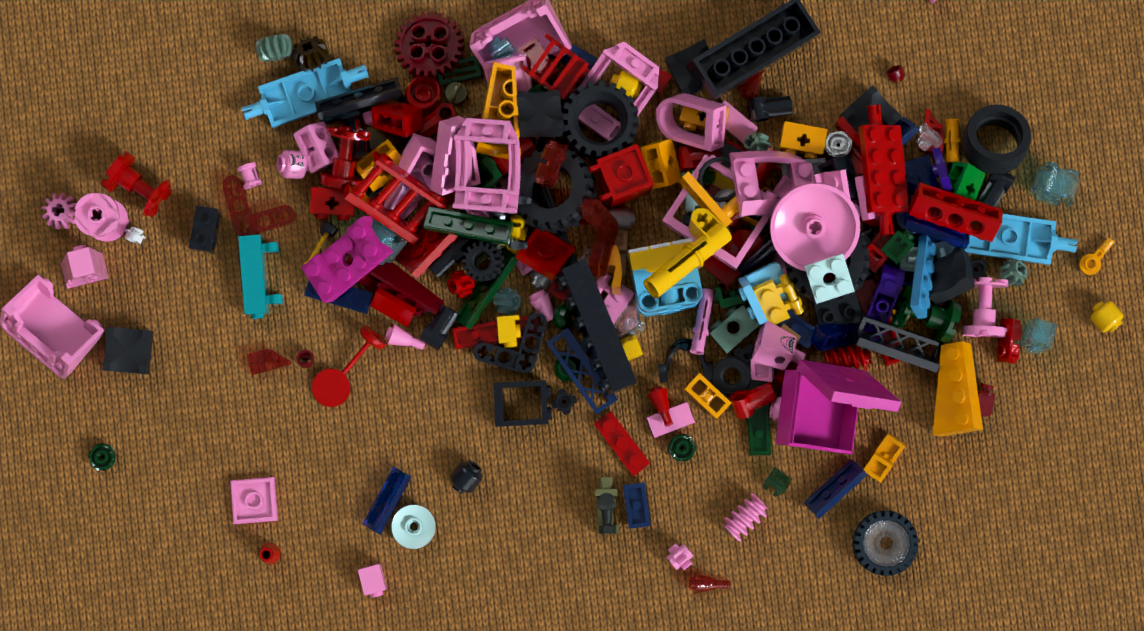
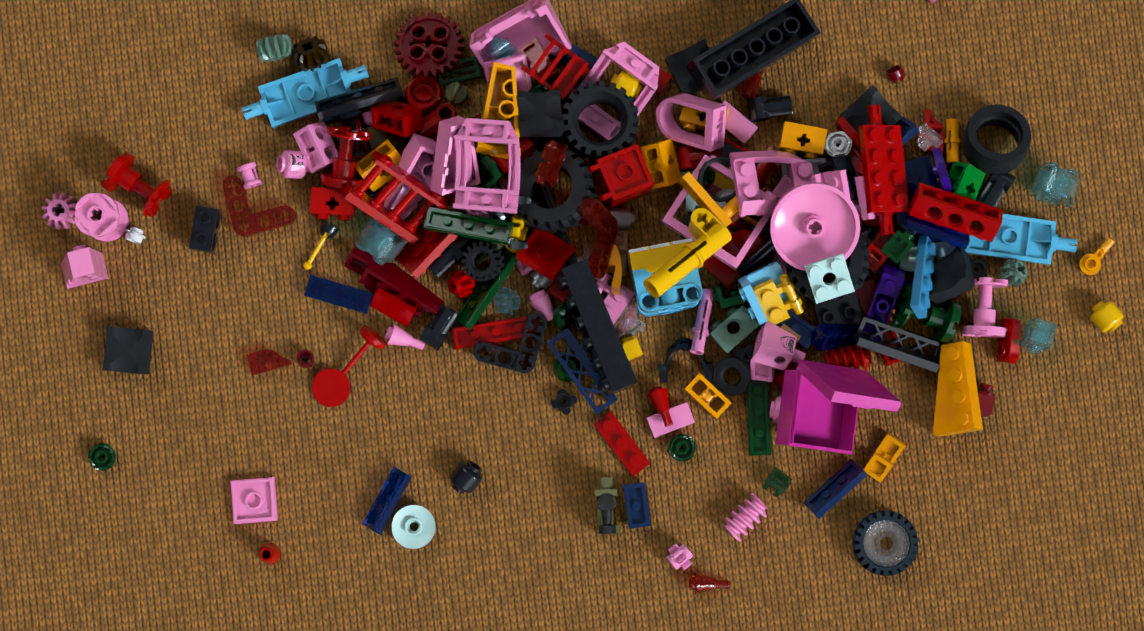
(49, 327): bright pink windscreen -> none
(254, 275): teal brick -> none
(330, 271): dark pink piece -> none
(372, 580): bright pink brick -> none
(499, 403): black window -> none
(508, 330): yellow brick -> none
(745, 401): red piece -> none
(757, 142): sand green gear -> none

